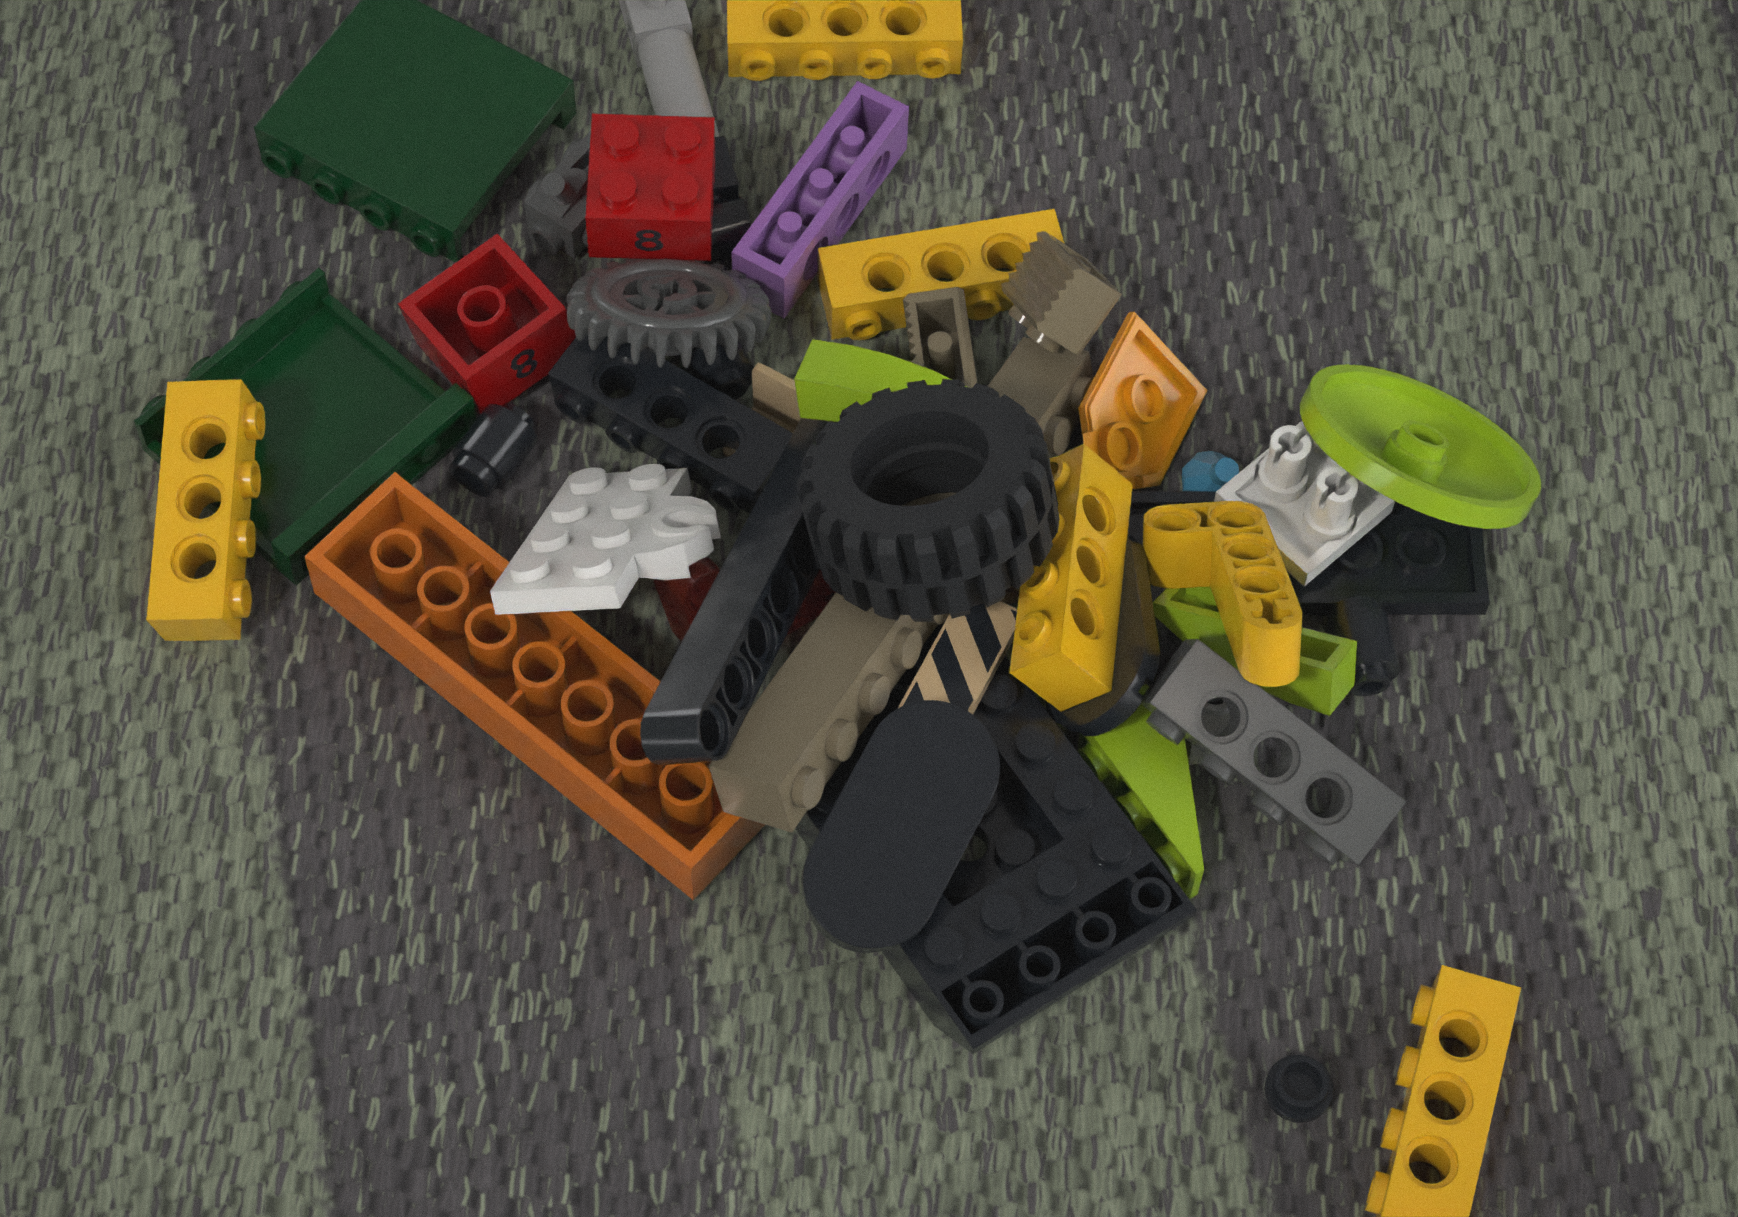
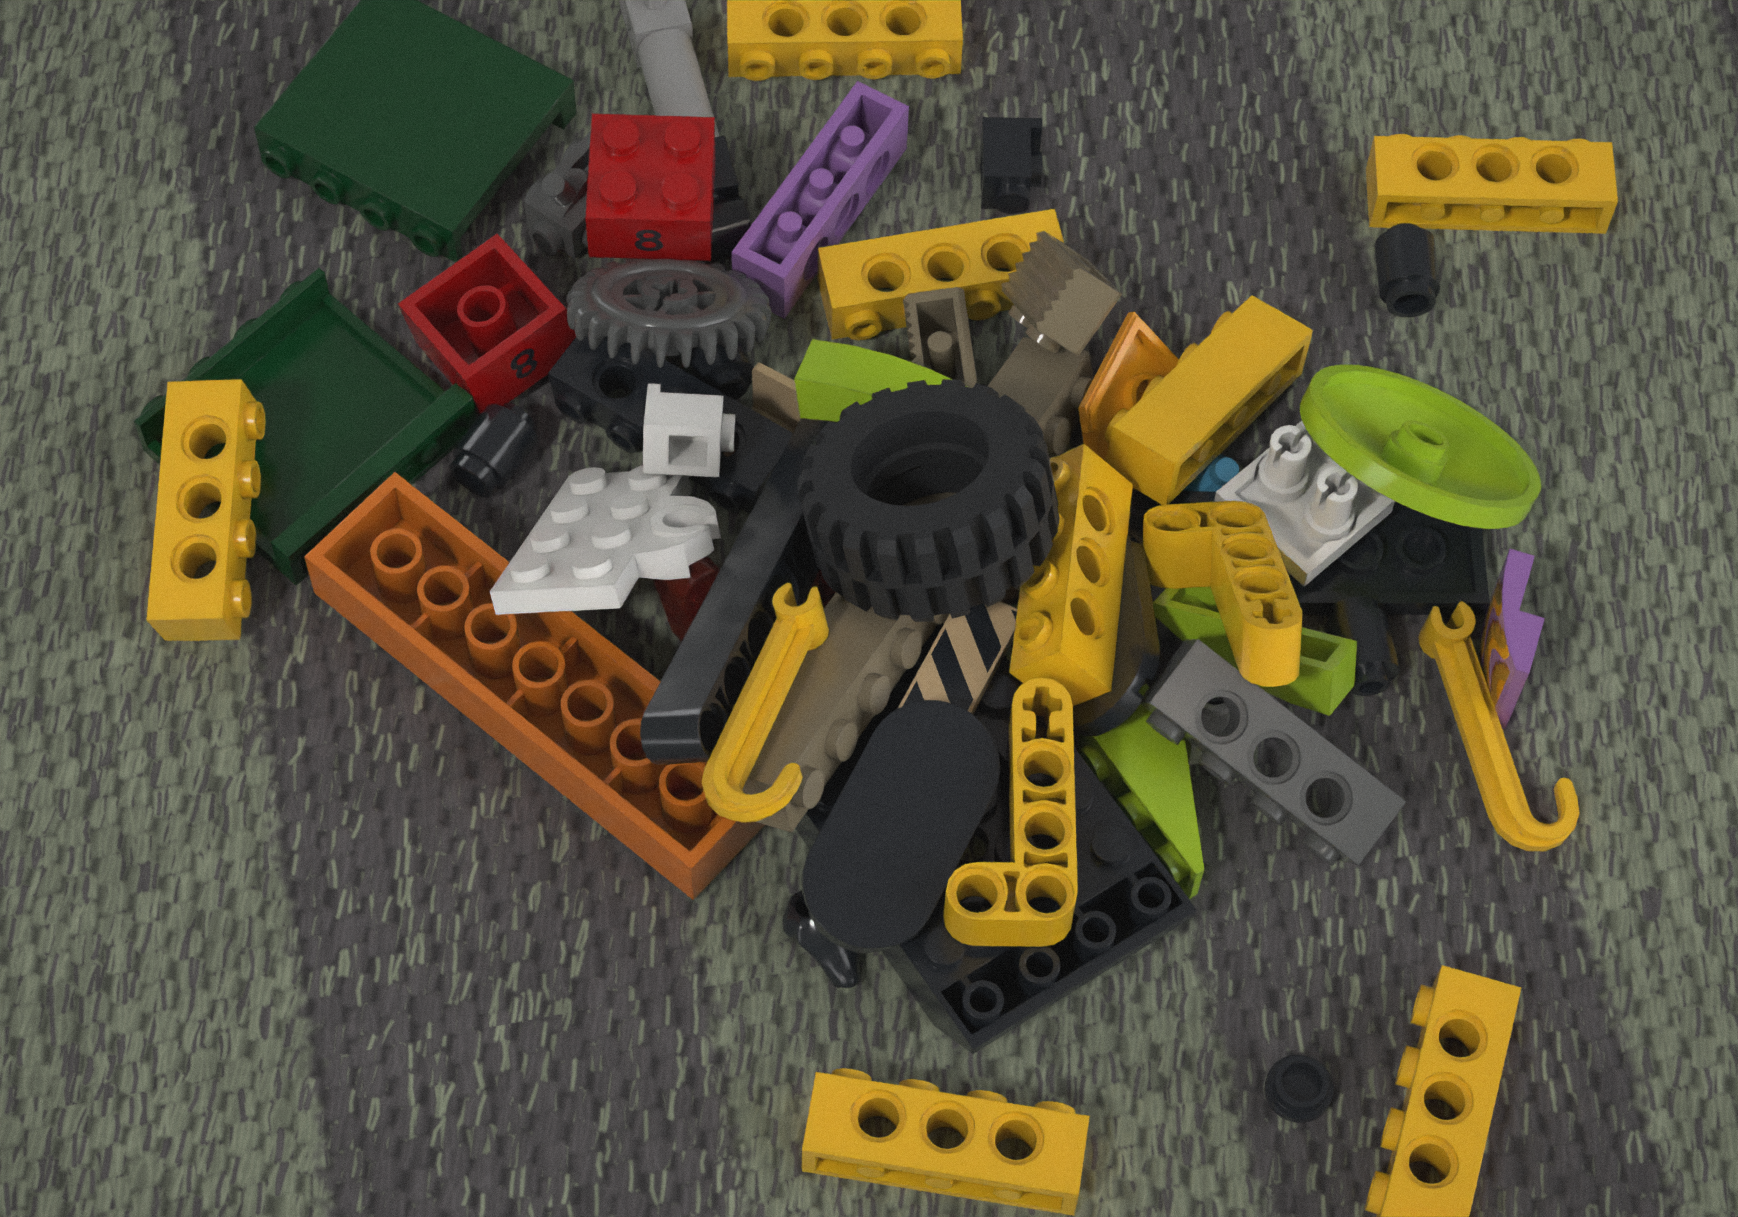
(685, 433): none -> white brick
(746, 730): none -> yellow piece
(838, 964): none -> black animal
(973, 1170): none -> yellow brick
(1009, 162): none -> black brick
(1032, 812): none -> yellow beam
(1207, 399): none -> yellow brick
(1407, 270): none -> black brick
(1485, 739): none -> yellow piece
(1509, 636): none -> medium lavender slope
(1518, 199): none -> yellow brick

